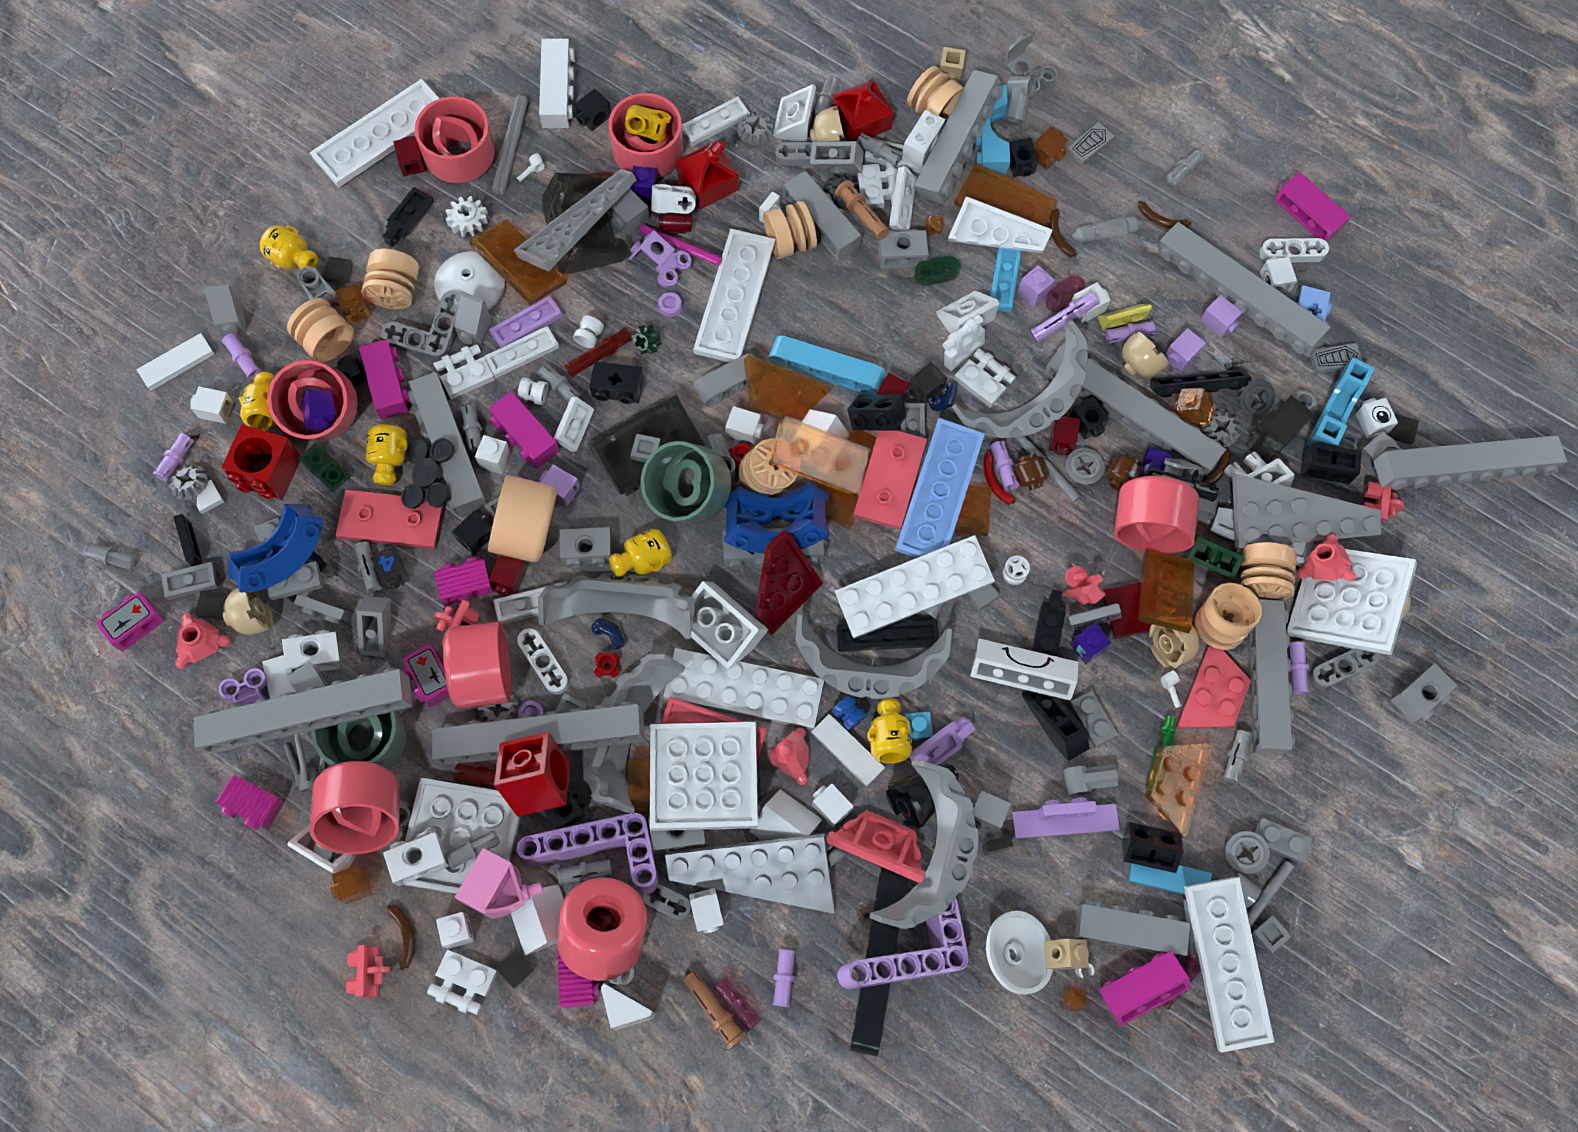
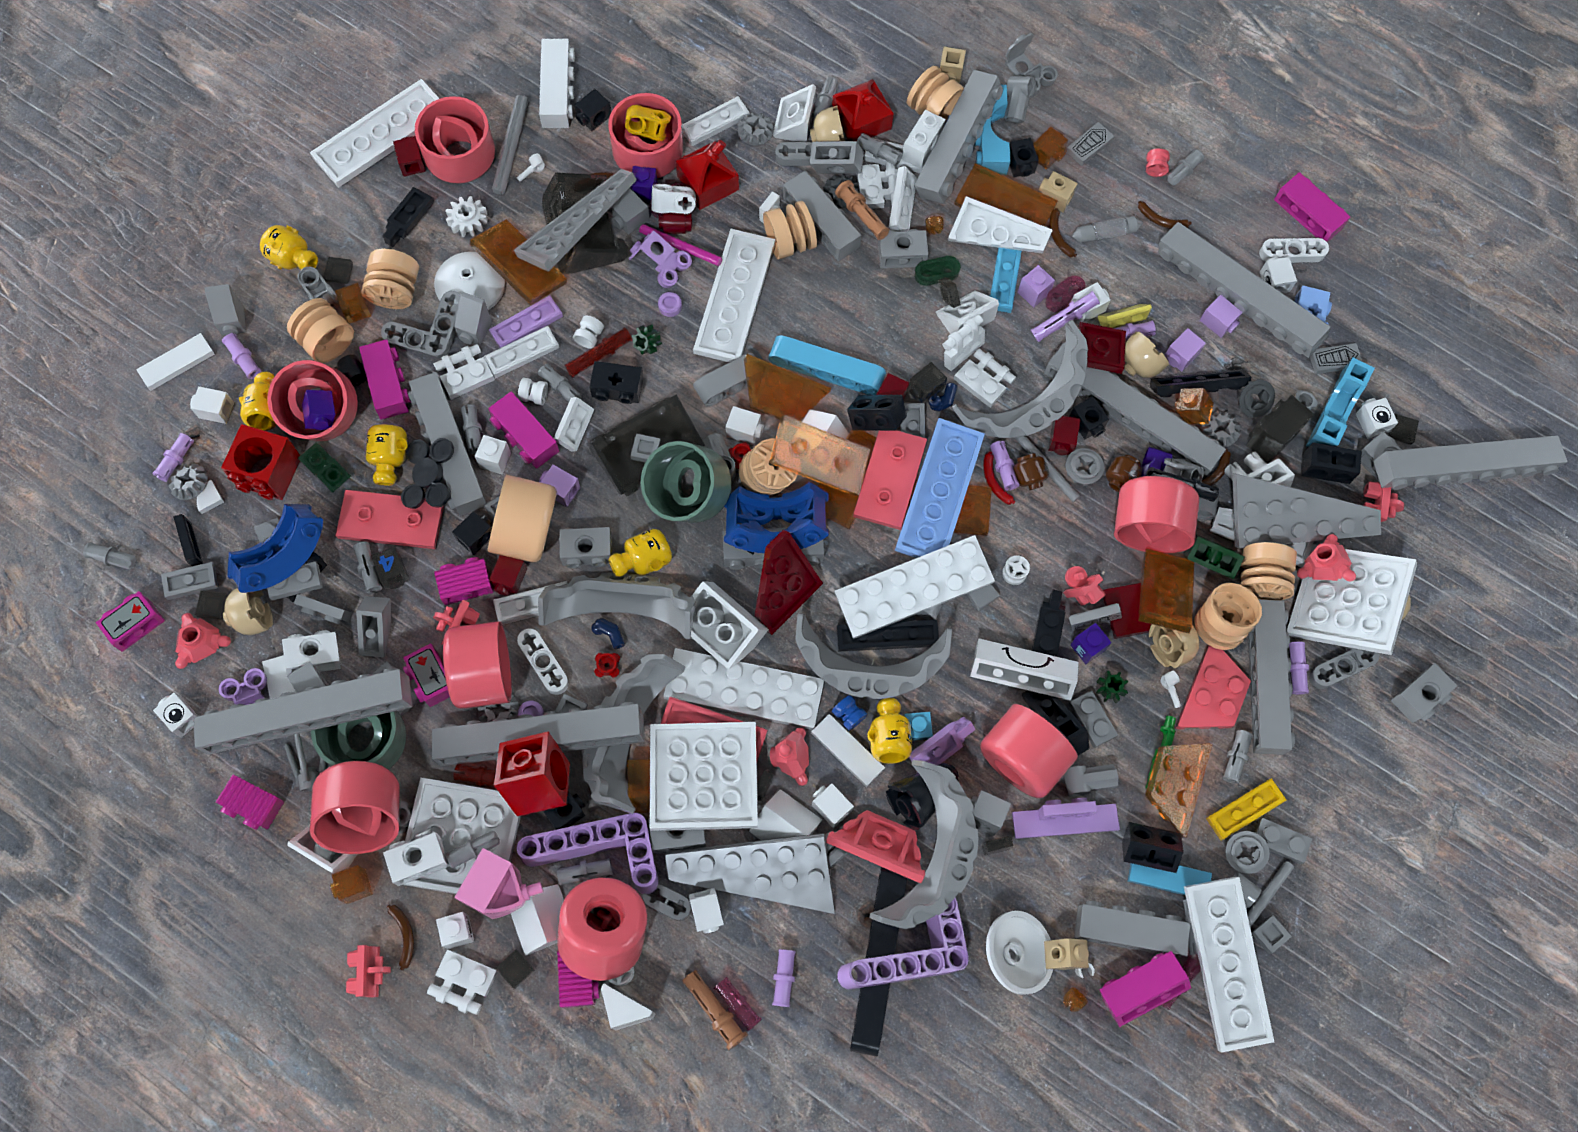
(176, 714): none -> white brick
(949, 292): none -> clear smoke tile
(1028, 751): none -> coral piece
(1059, 188): none -> tan brick
(1105, 347): none -> dark red tile
(1110, 693): none -> dark green gear
(1157, 162): none -> coral wheel
(1246, 809): none -> yellow tile

